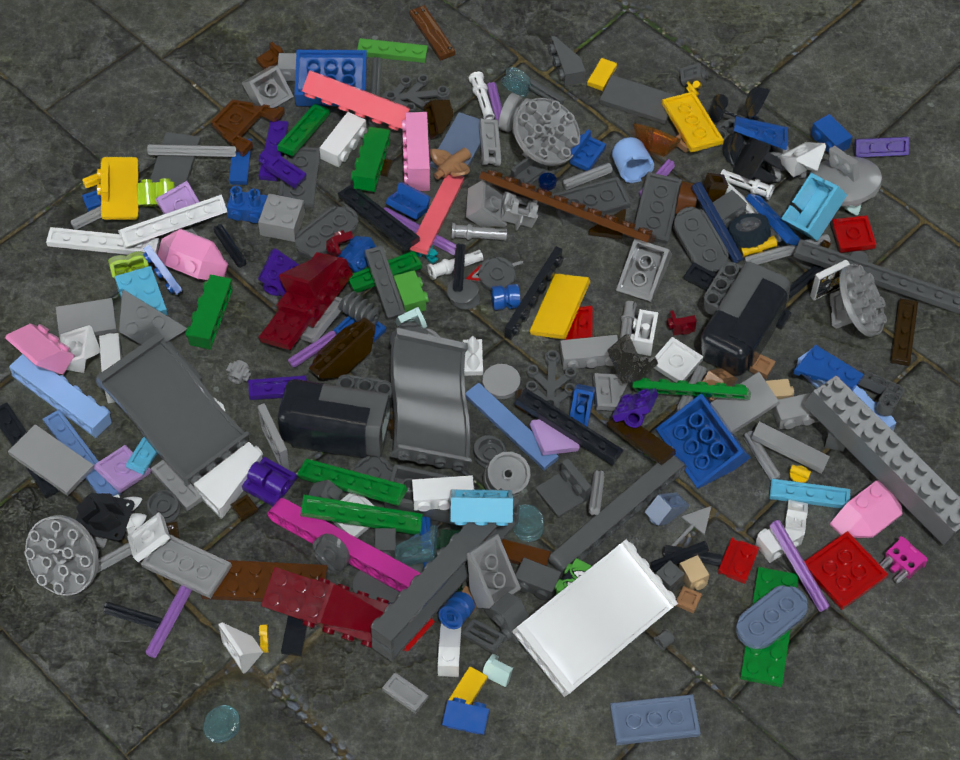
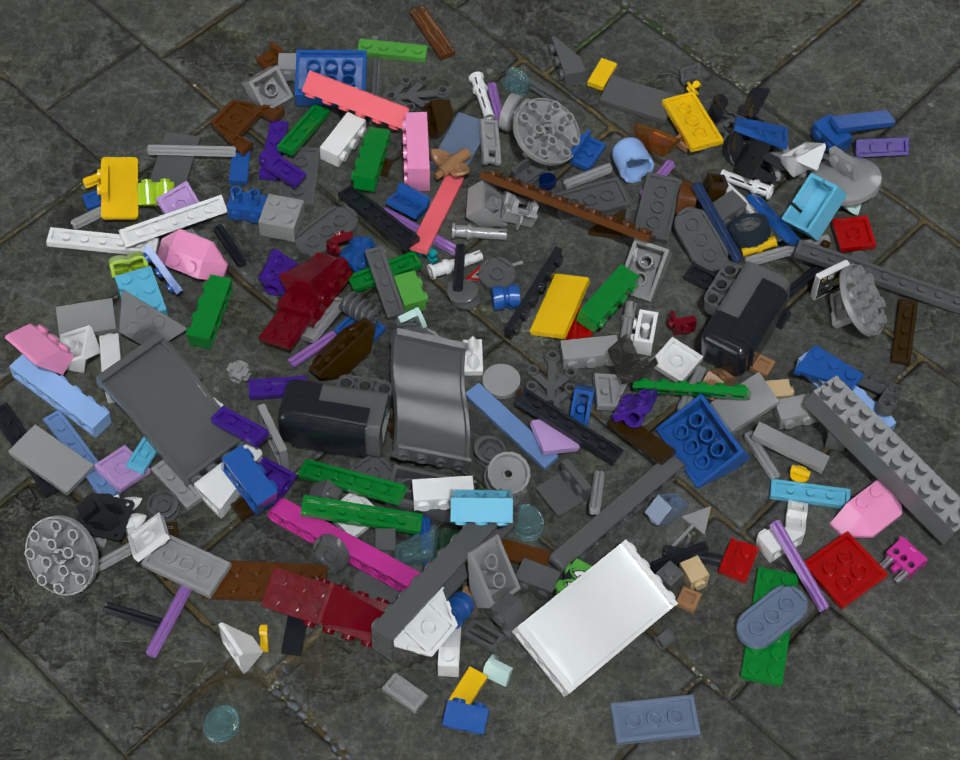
(239, 426): none -> dark purple plate
(249, 479): none -> blue brick
(428, 628): none -> white wing
(608, 298): none -> green brick
(862, 121): none -> blue tile

